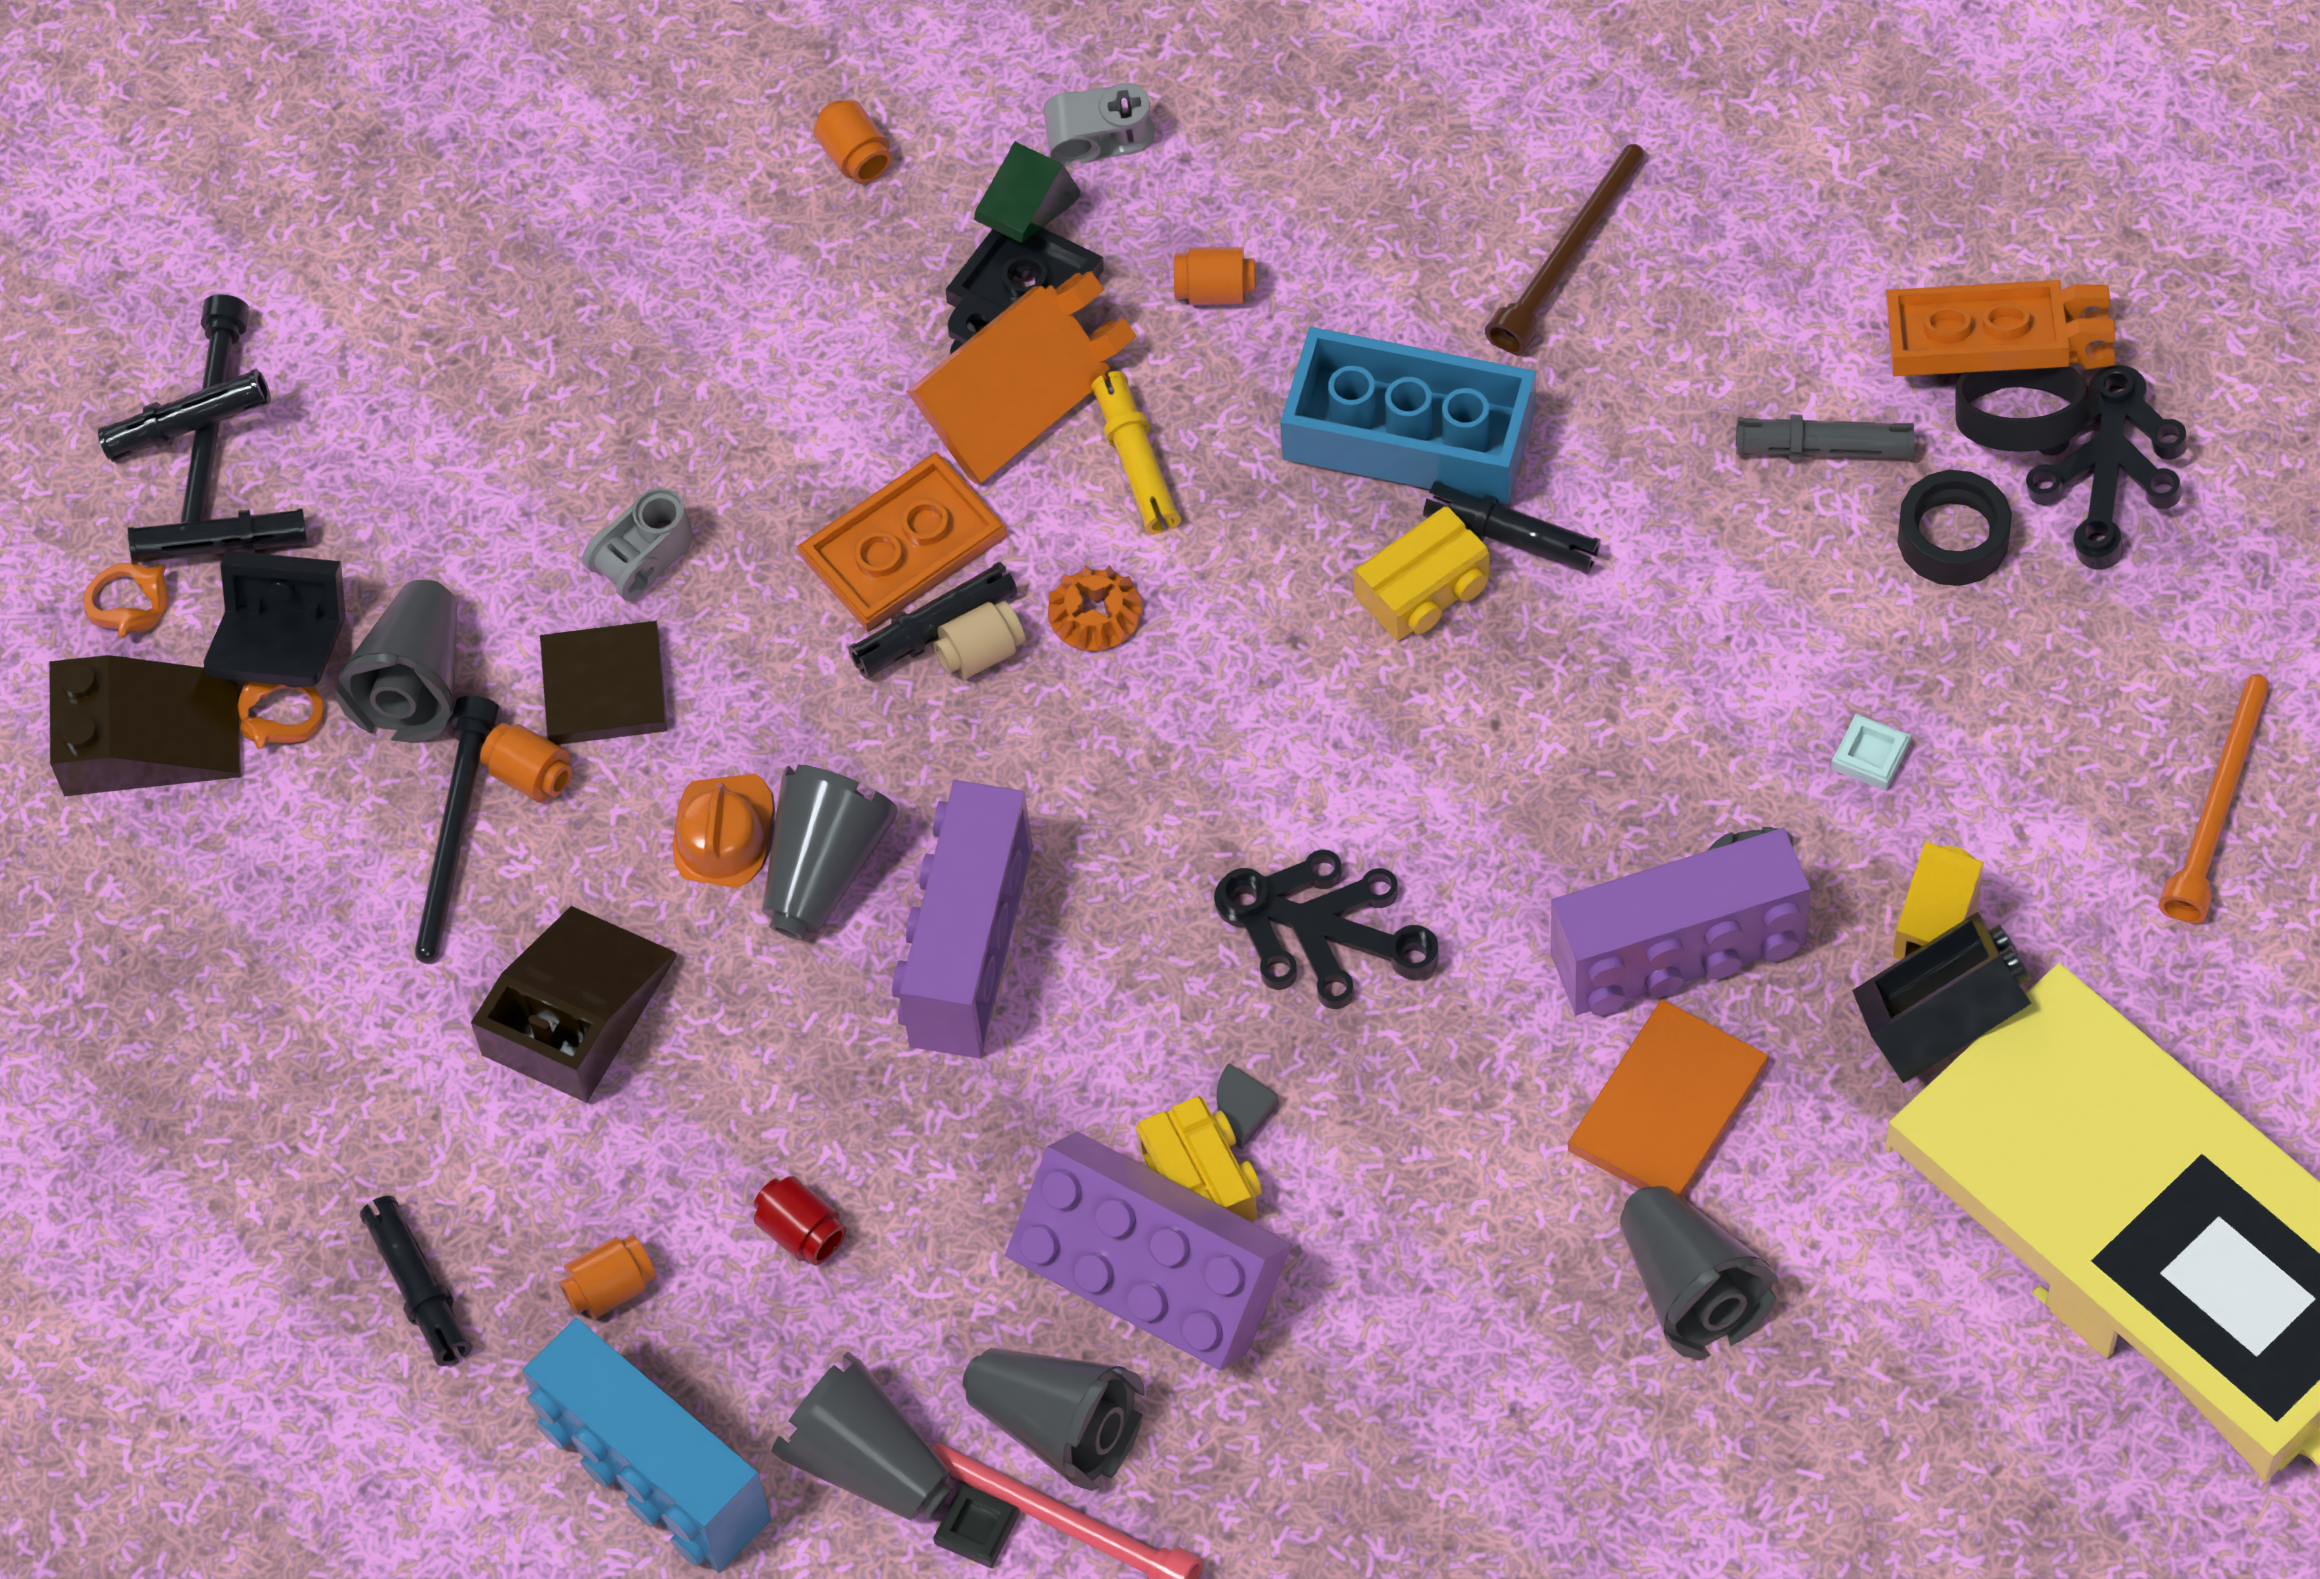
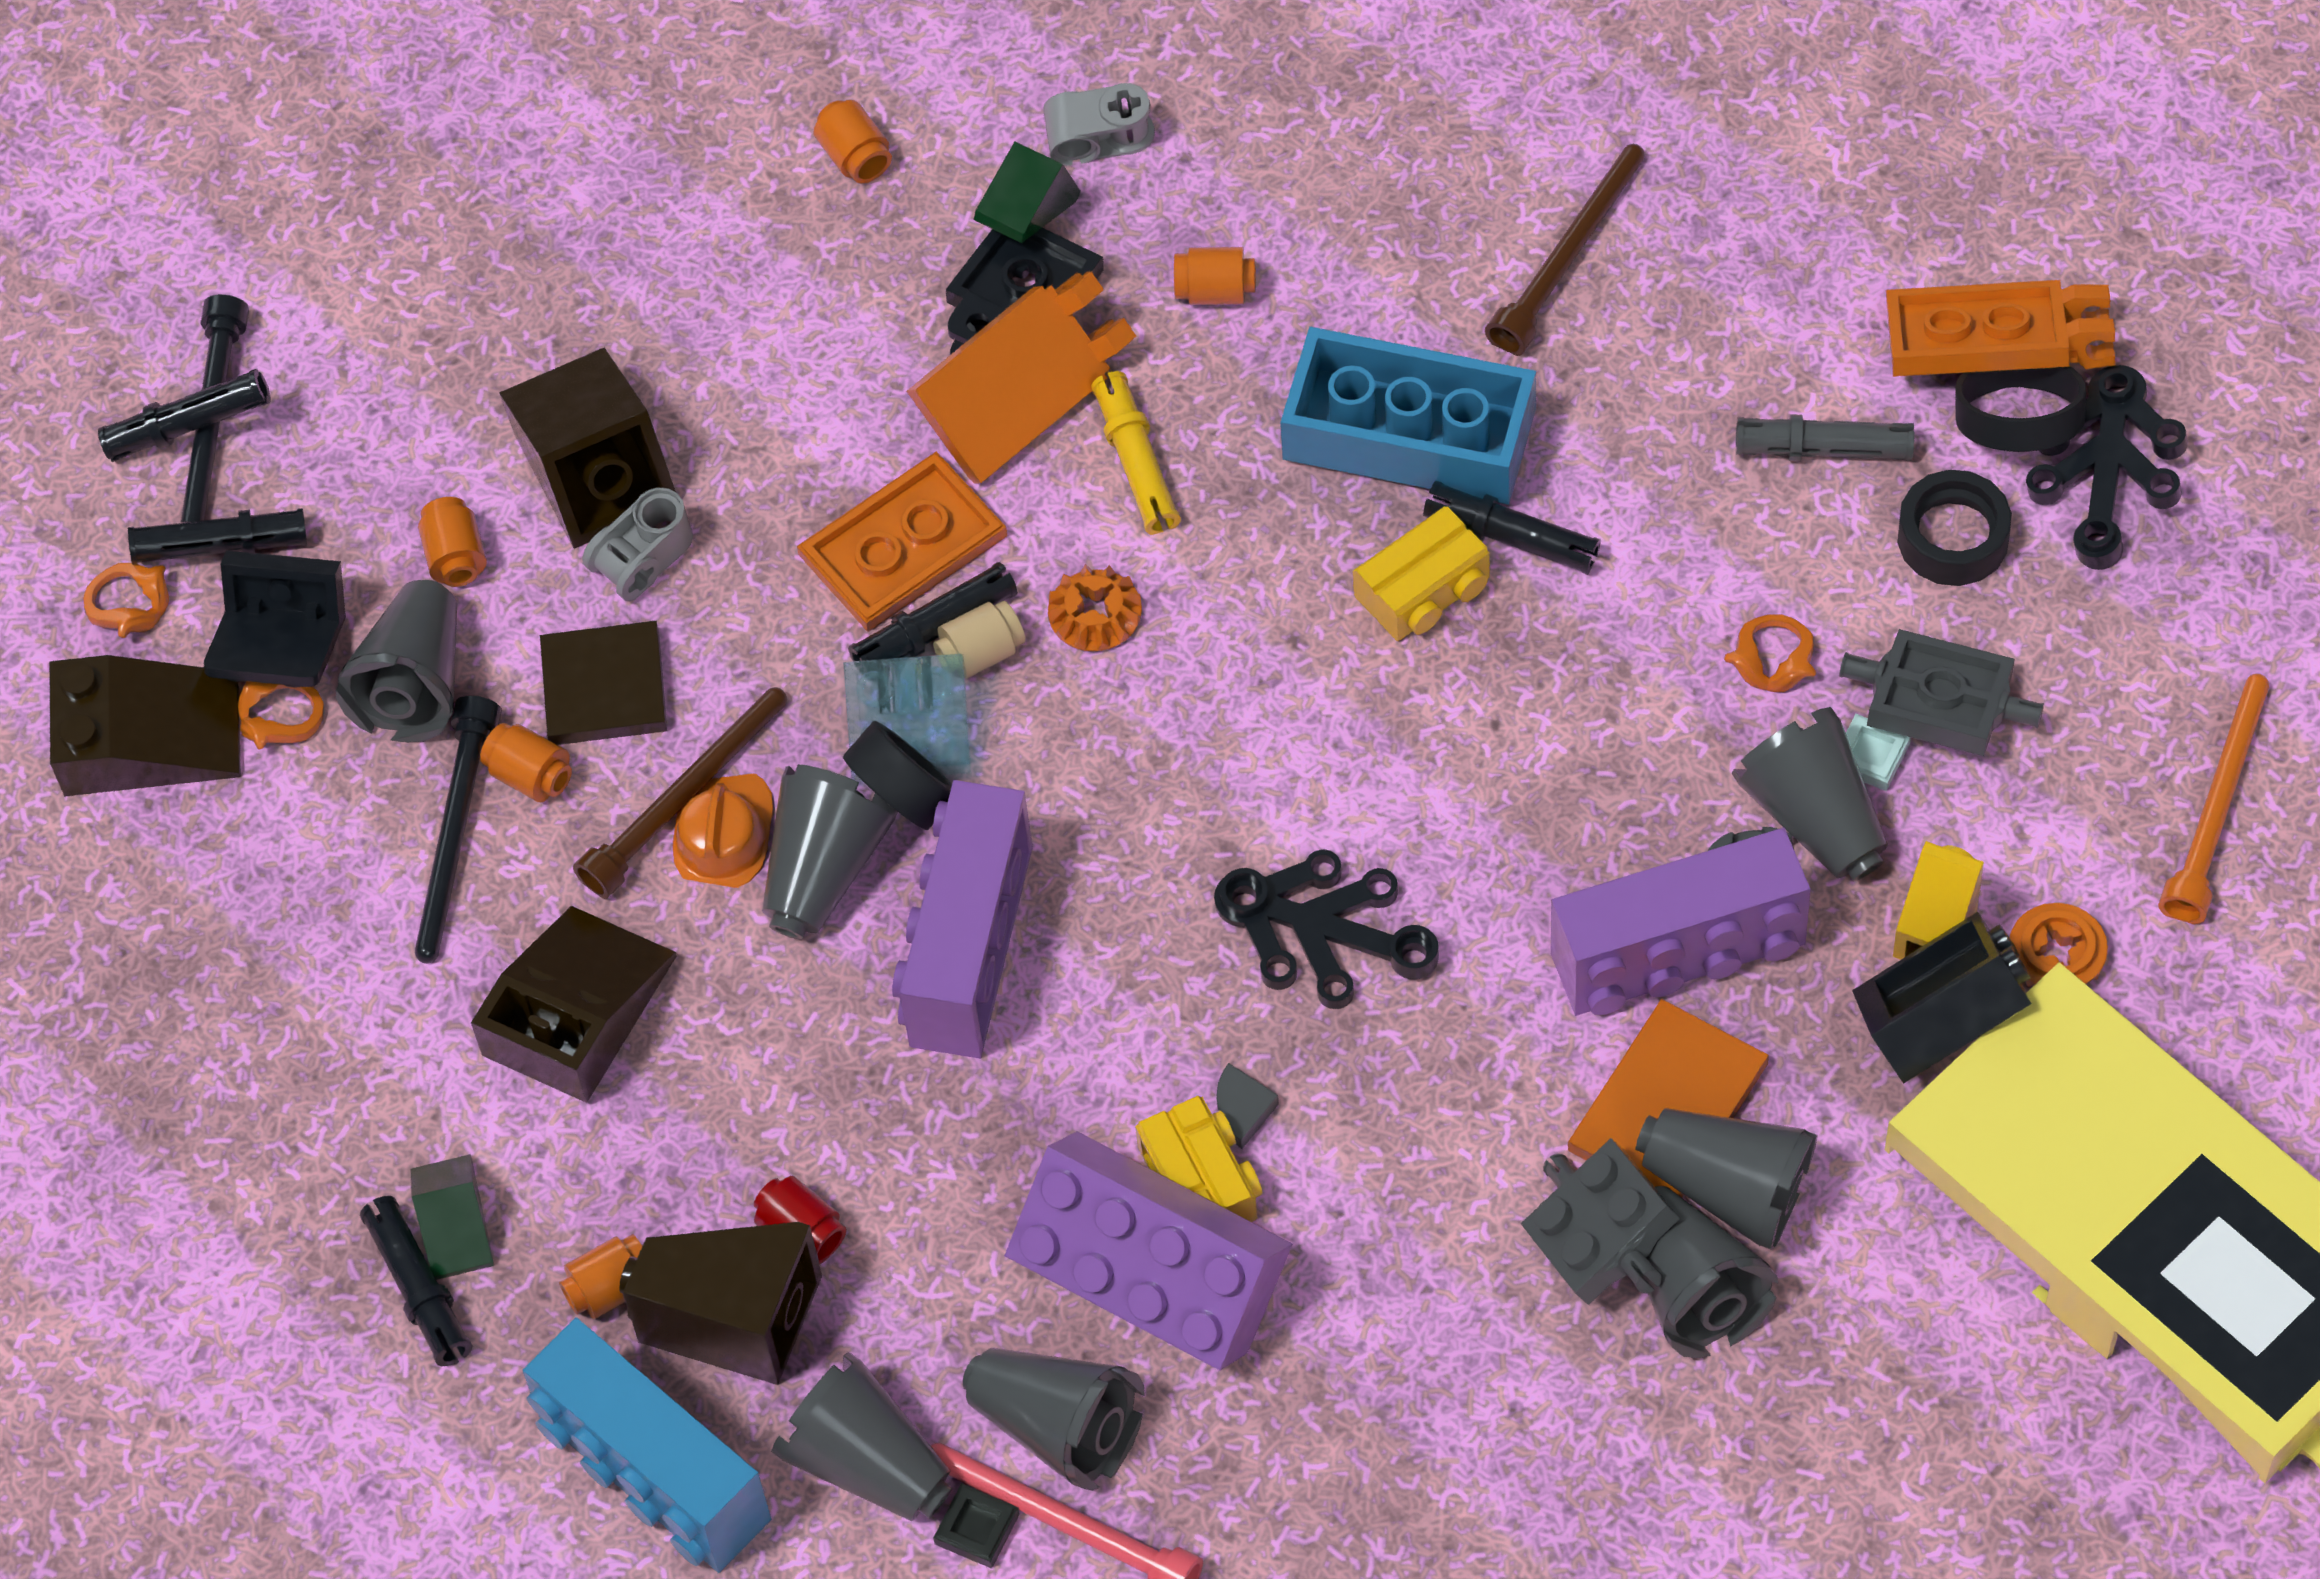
(451, 542): none -> orange brick
(451, 1217): none -> dark green slope
(586, 442): none -> dark brown slope
(604, 867): none -> reddish brown piece
(725, 1295): none -> dark brown slope
(898, 774): none -> black tyre
(918, 701): none -> clear light blue plate
(1600, 1222): none -> dark grey plate
(1730, 1167): none -> dark grey cone
(1789, 672): none -> orange piece
(1817, 794): none -> dark grey cone
(1941, 692): none -> dark grey plate
(2068, 927): none -> orange gear

